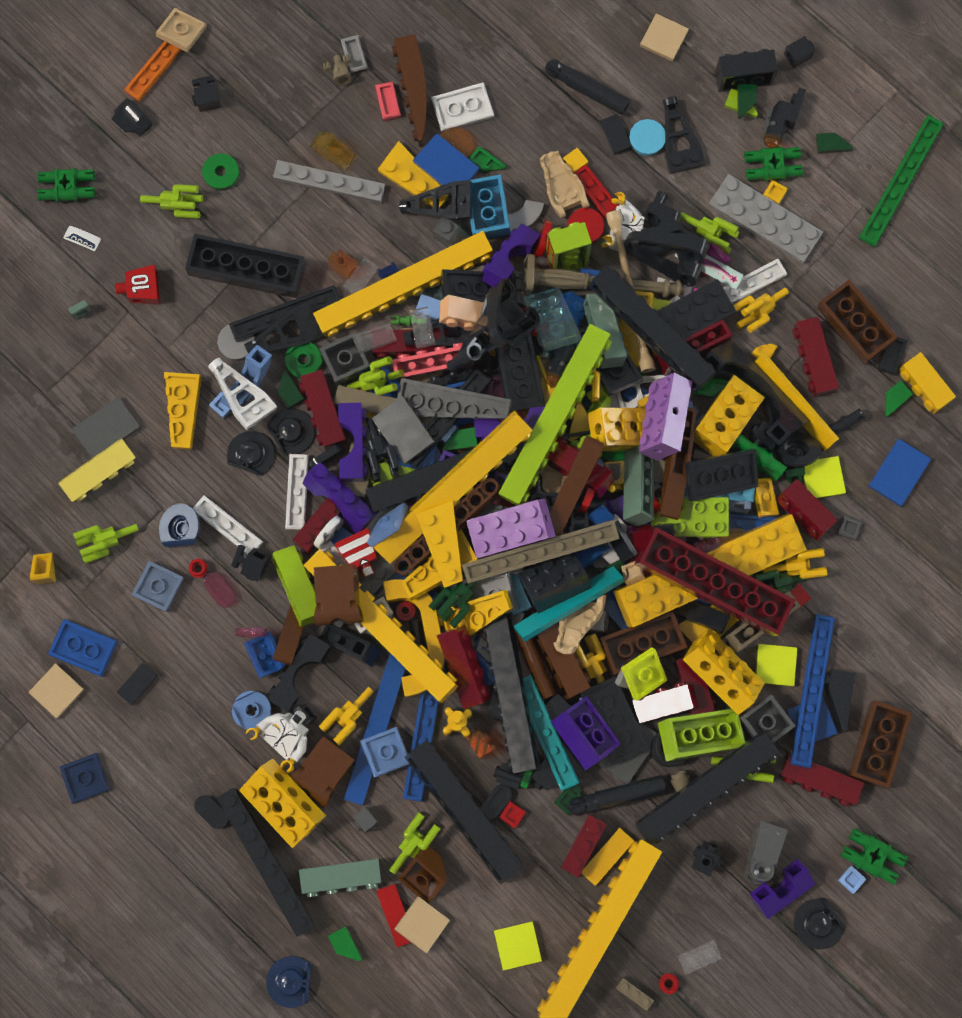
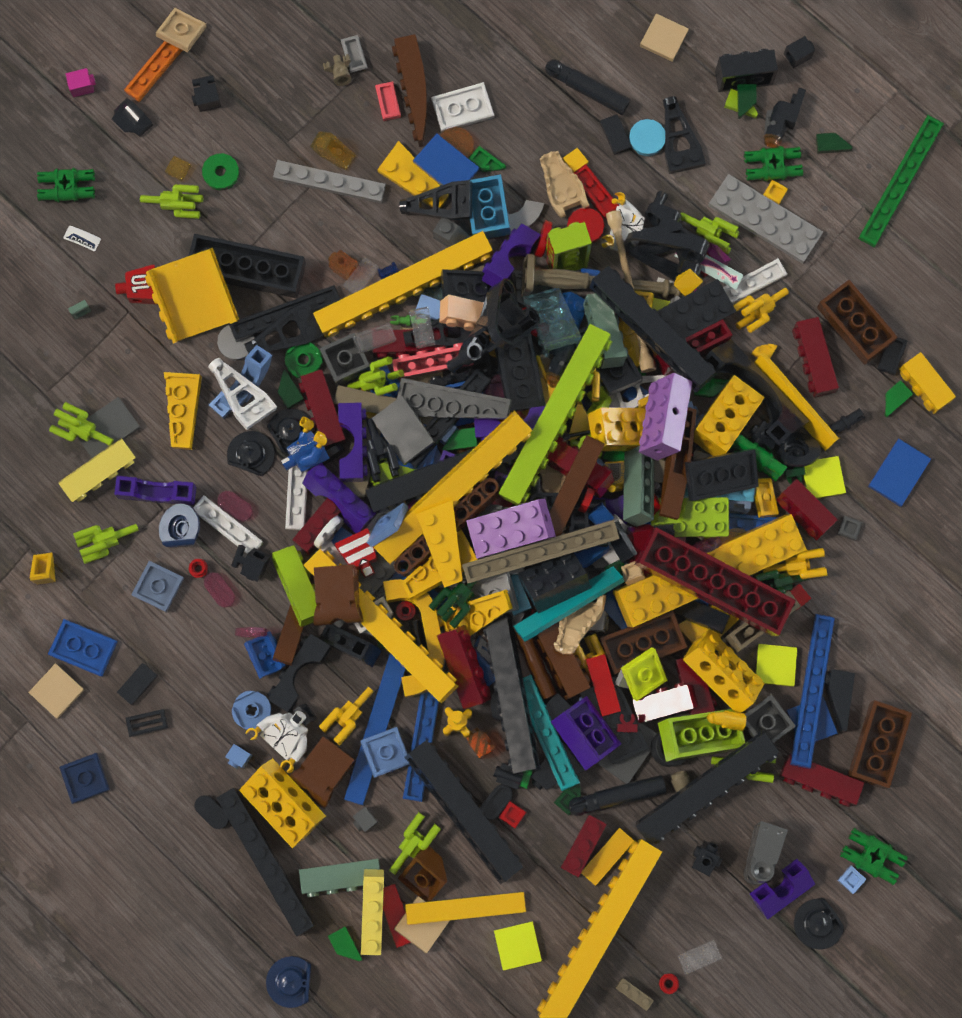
(78, 425): none -> lime plant
(80, 82): none -> dark pink brick
(141, 490): none -> dark purple arch
(163, 719): none -> black tile
(177, 168): none -> clear yellow tile
(191, 295): none -> yellow panel
(235, 506): none -> clear pink tile
(238, 757): none -> medium blue plate
(307, 450): none -> blue torso
(372, 912): none -> light yellow brick
(465, 908): none -> yellow tile
(603, 685): none -> red tile
(627, 726): none -> dark red tile
(687, 282): none -> yellow slope
(728, 719): none -> yellow hinge

